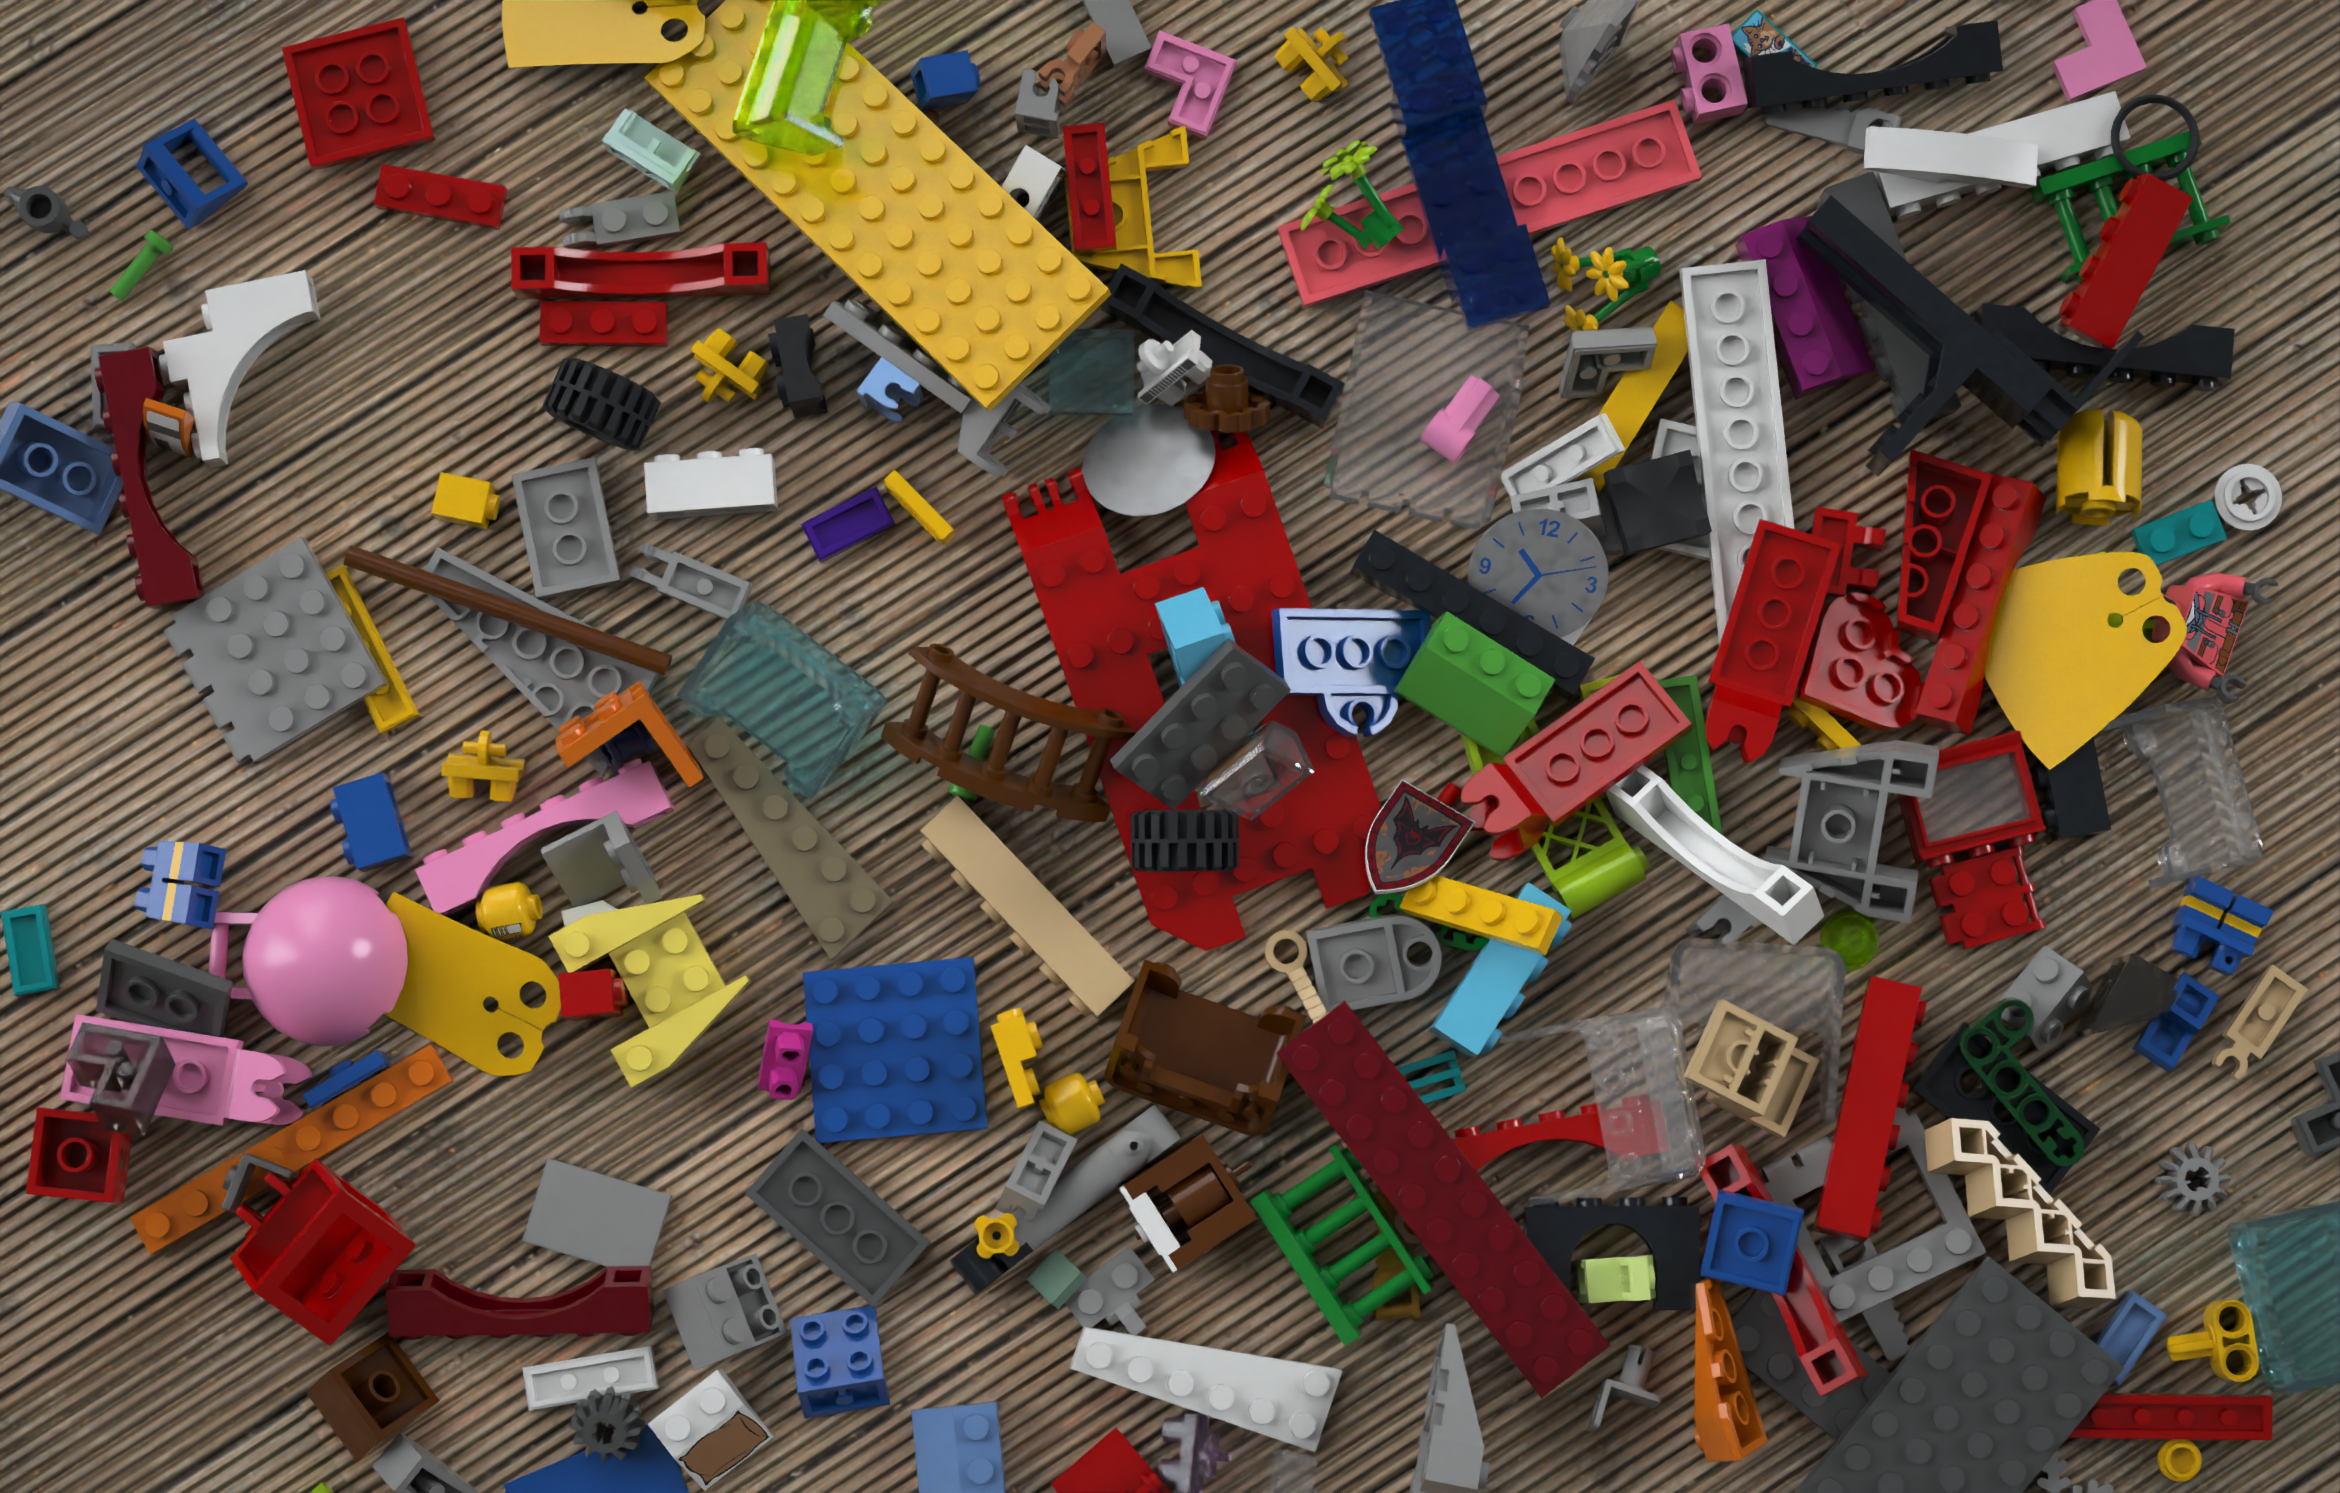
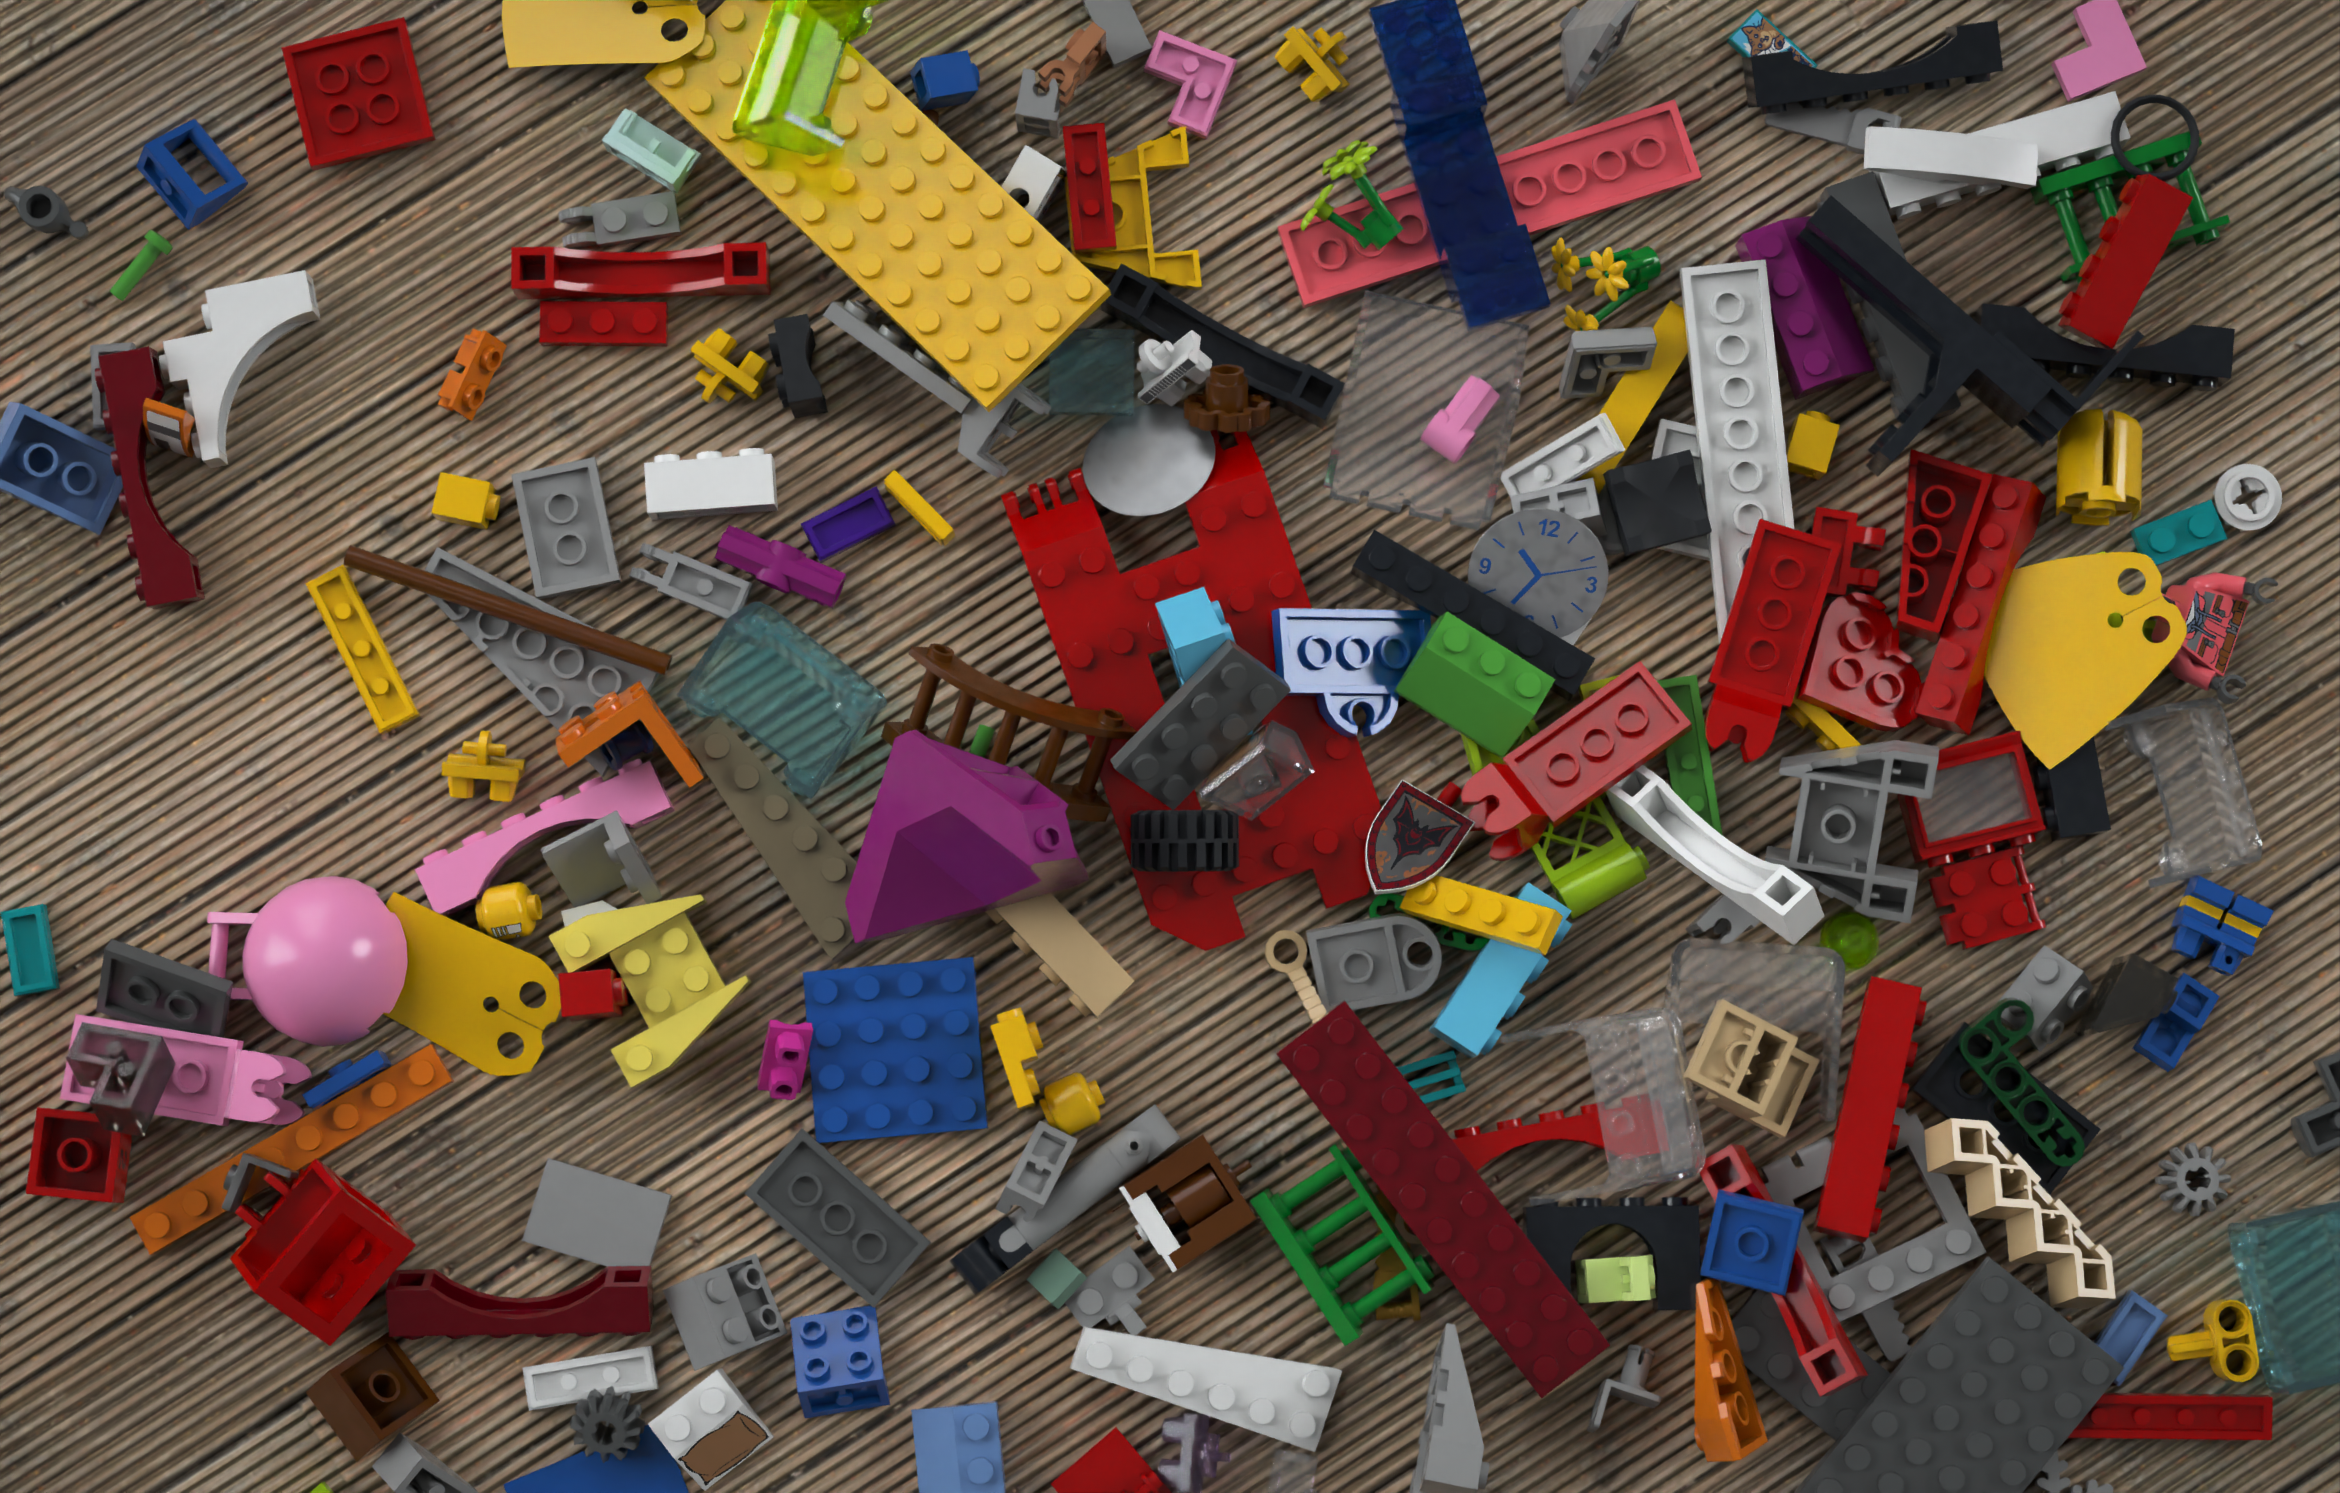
(171, 867): hips -> none
(274, 653): light grey hinge -> none
(370, 822): blue brick -> none
(440, 196): red plate -> none
(481, 357): none -> orange hinge
(601, 404): black tyre -> none
(780, 566): none -> magenta piece
(885, 387): light blue hinge -> none
(955, 841): none -> magenta panel
(986, 1228): yellow plate -> none
(1201, 1053): reddish brown windscreen -> none
(1719, 73): bright pink brick -> none
(1811, 444): none -> yellow brick
(2179, 1460): yellow plate -> none
(2260, 1019): tan plate -> none

